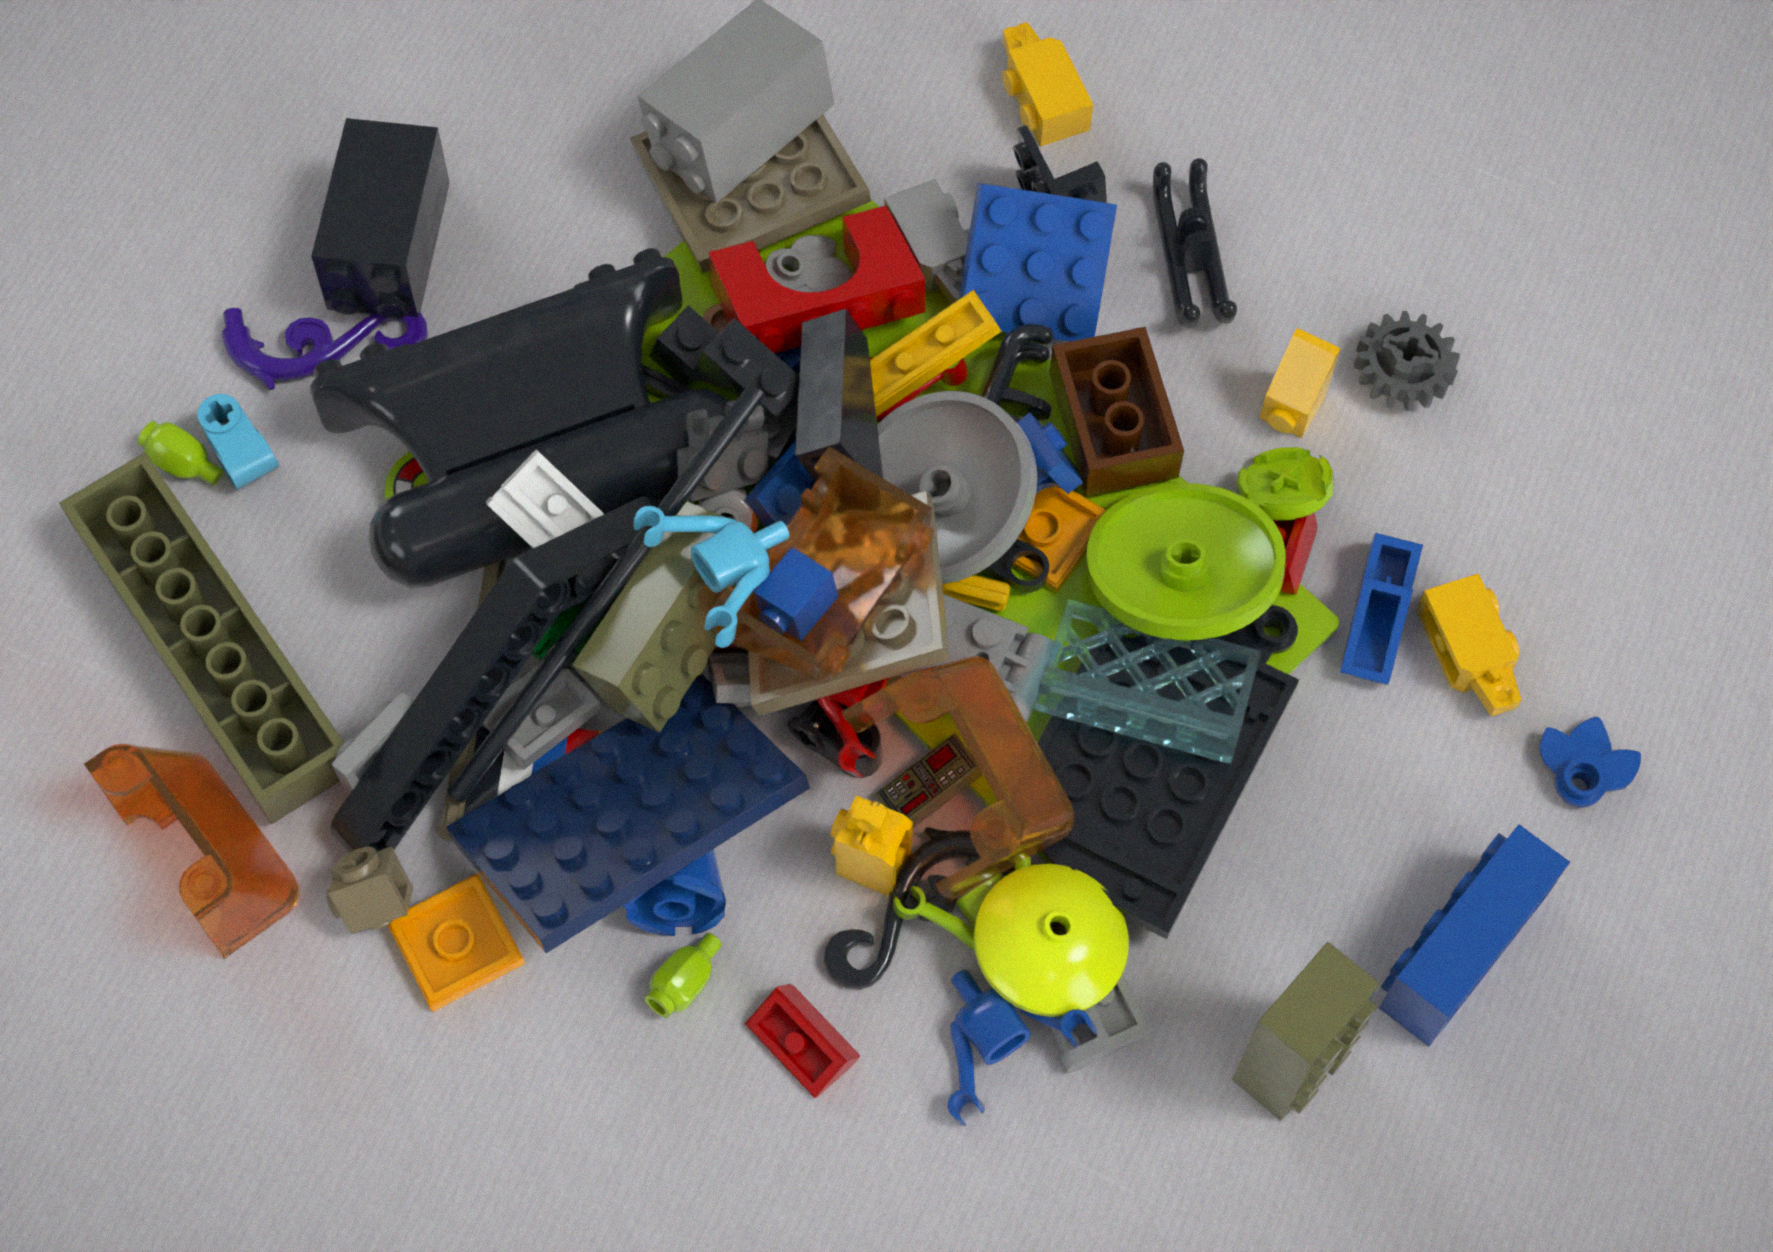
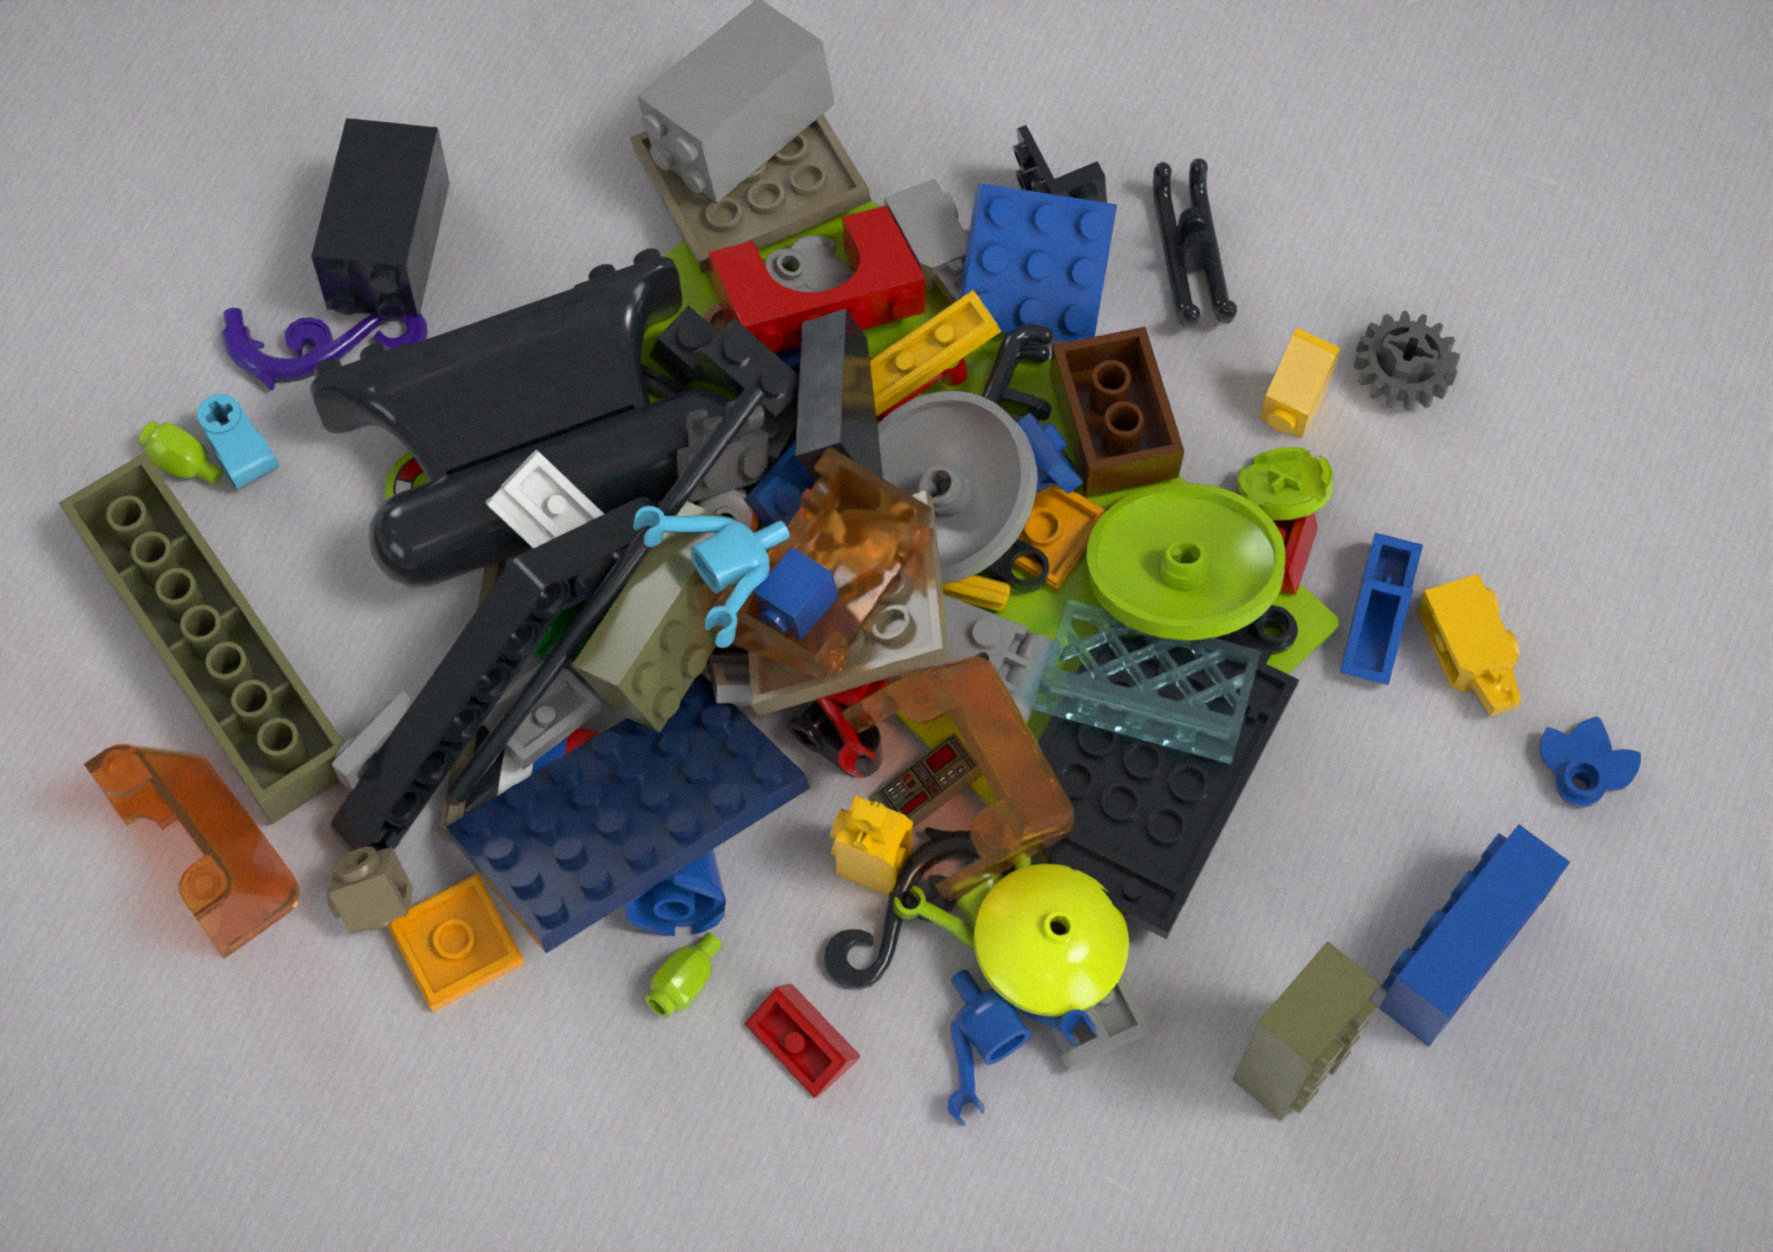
(1045, 85): yellow hinge -> none

